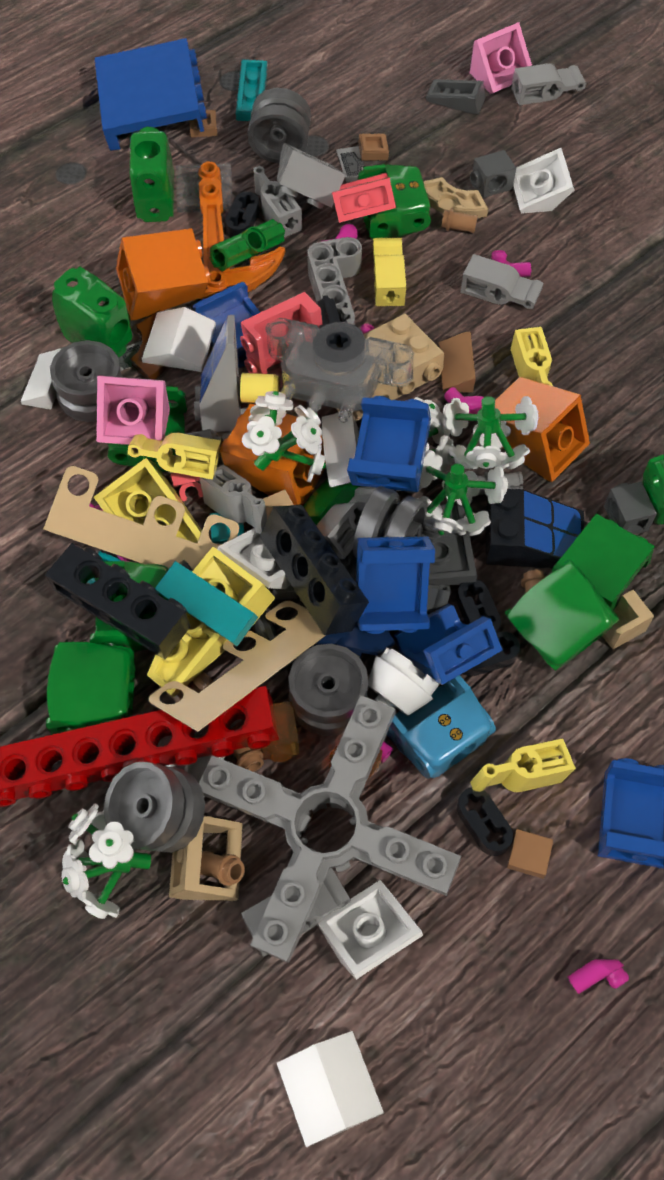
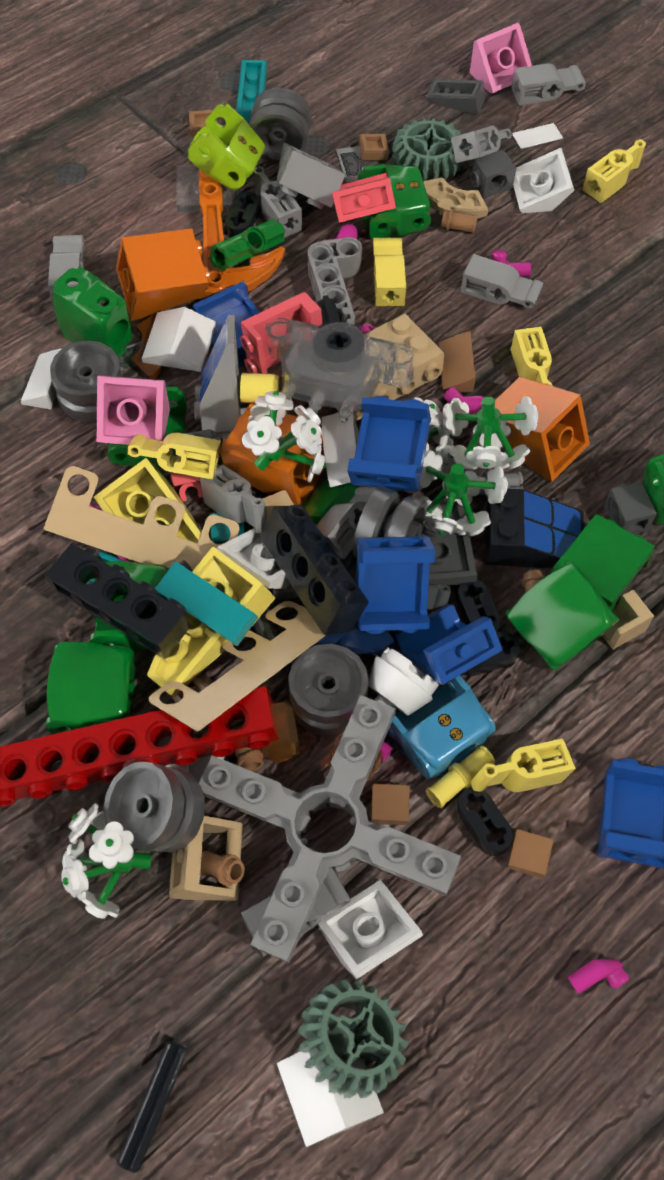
(66, 255): none -> light grey piece
(148, 89): blue panel -> none
(151, 160): green piece -> none
(151, 1107): none -> black axle
(226, 151): none -> lime piece
(374, 1034): none -> sand green gear
(390, 804): none -> medium nougat tile
(427, 148): none -> sand green gear
(459, 776): none -> light yellow pin
(478, 142): none -> light grey piece
(537, 135): none -> white sticker
(612, 171): none -> light yellow piece

